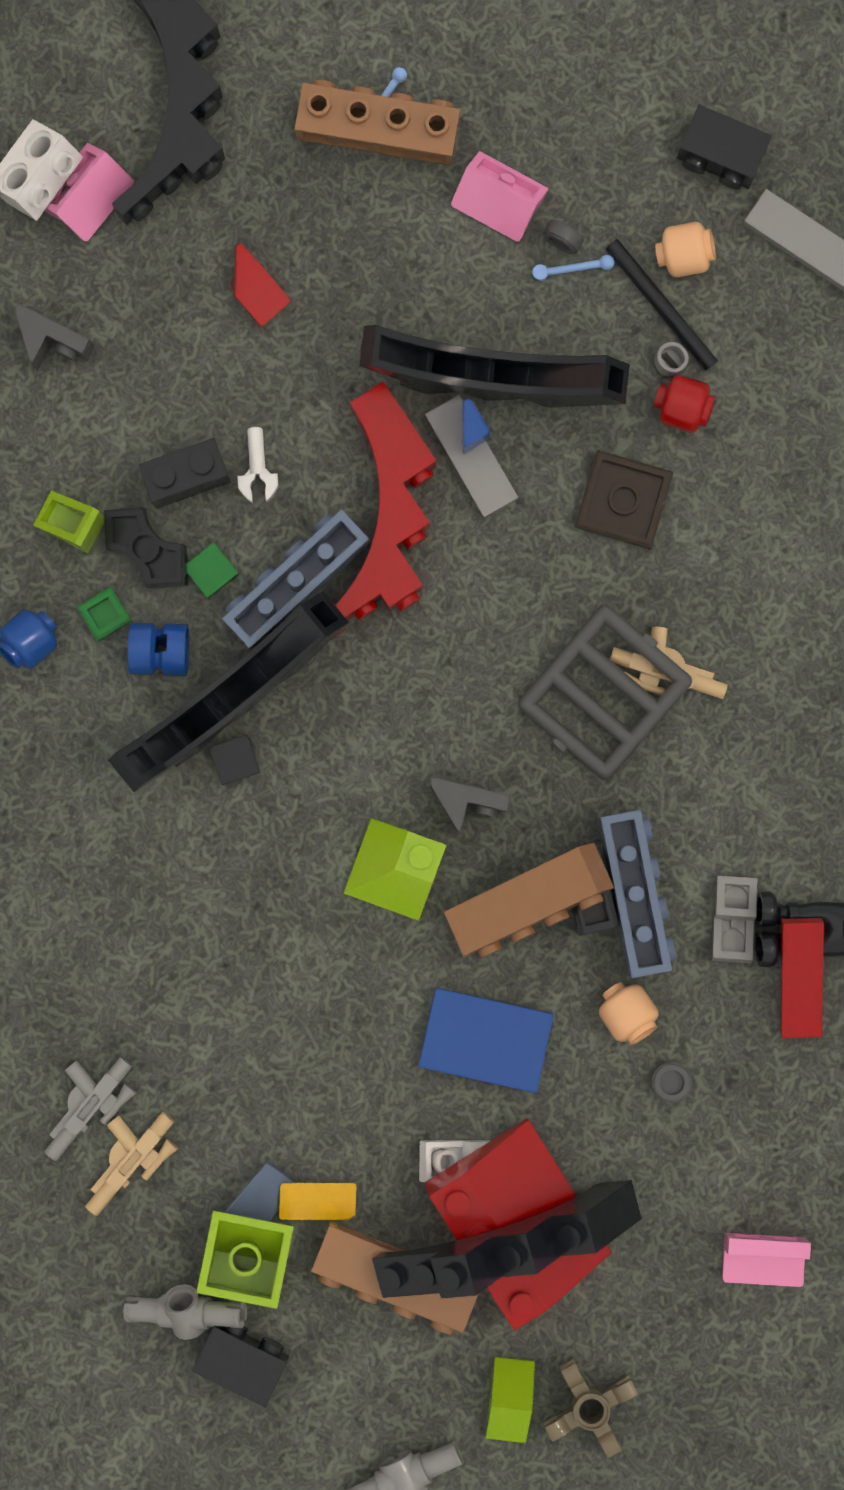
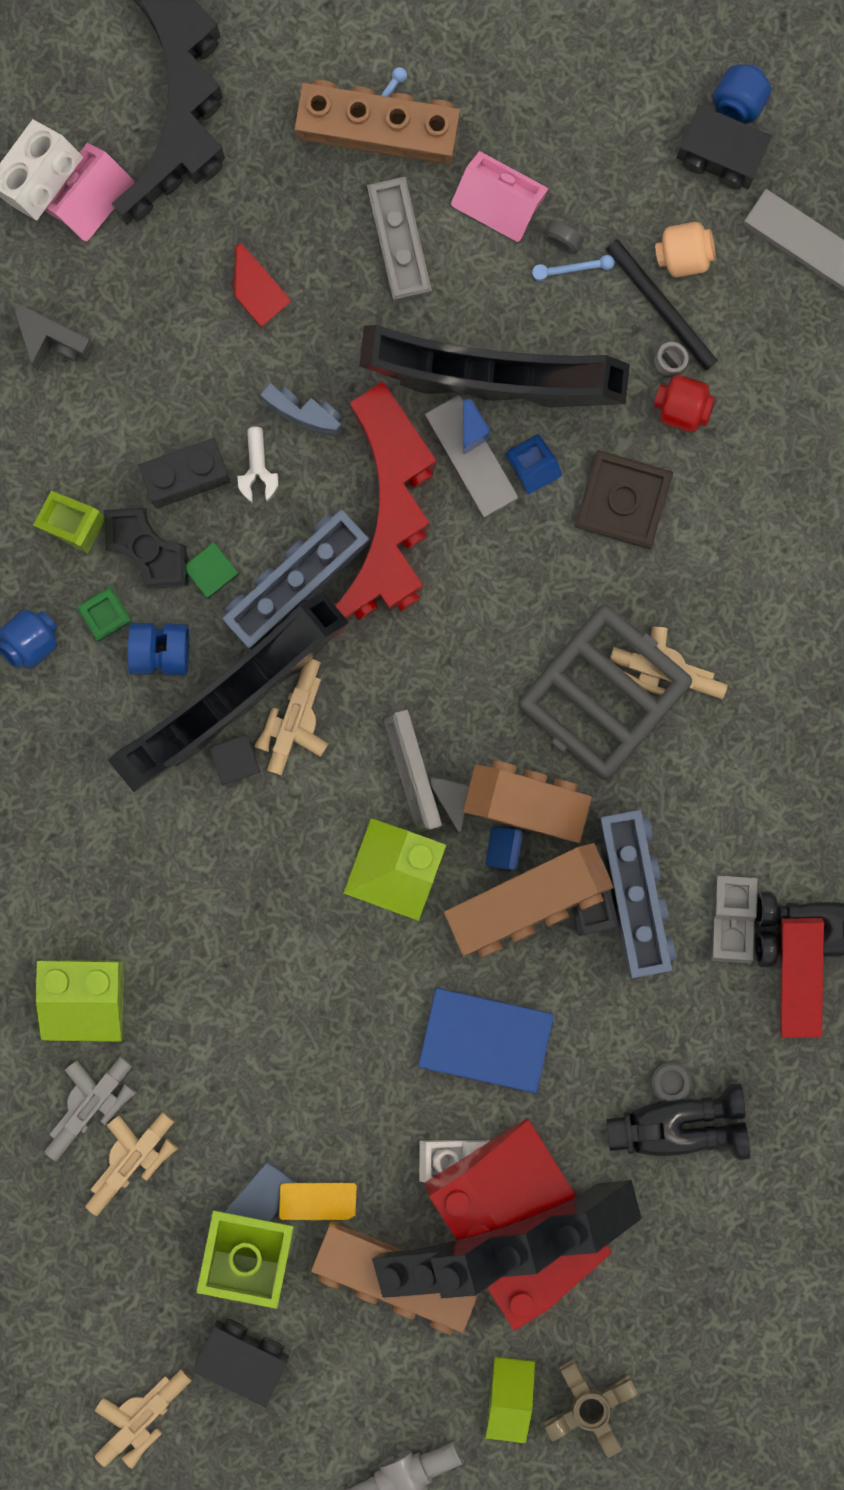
(80, 1000): none -> lime slope
(135, 1416): none -> tan piece
(185, 1312): light grey pin -> none
(297, 724): none -> tan piece
(312, 416): none -> sand blue slope
(399, 239): none -> light grey tile
(412, 771): none -> light grey tile
(504, 848): none -> blue slope
(527, 801): none -> medium nougat brick
(534, 464): none -> blue slope
(628, 1013): light nougat head -> none
(658, 1129): none -> black piece
(742, 93): none -> blue head
(764, 1259): bright pink panel -> none

